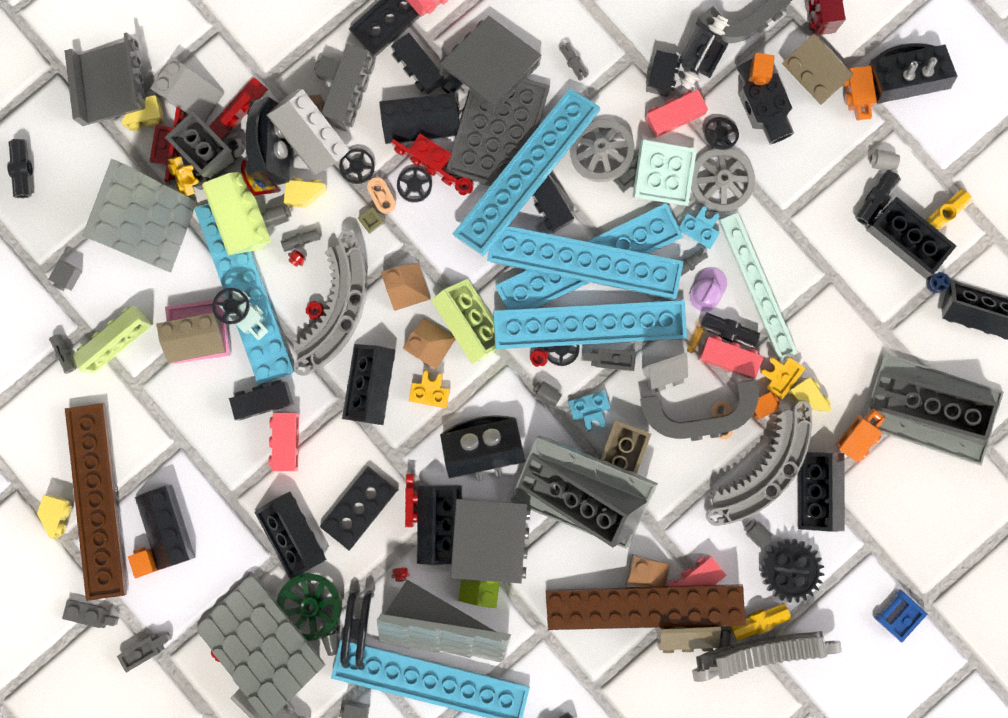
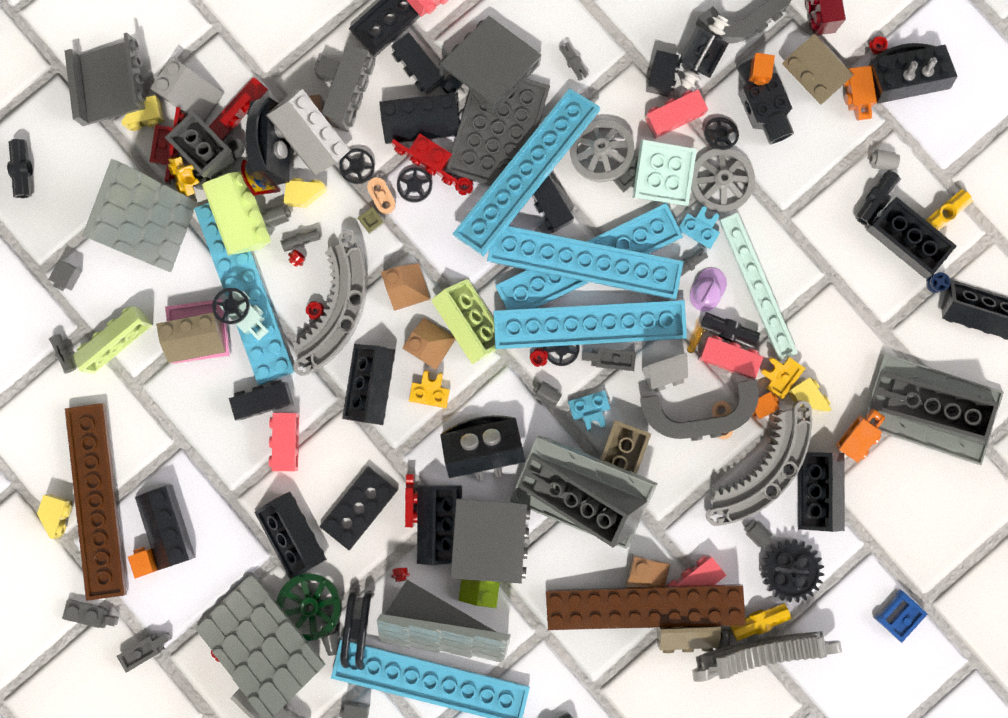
(881, 41): none -> red plate

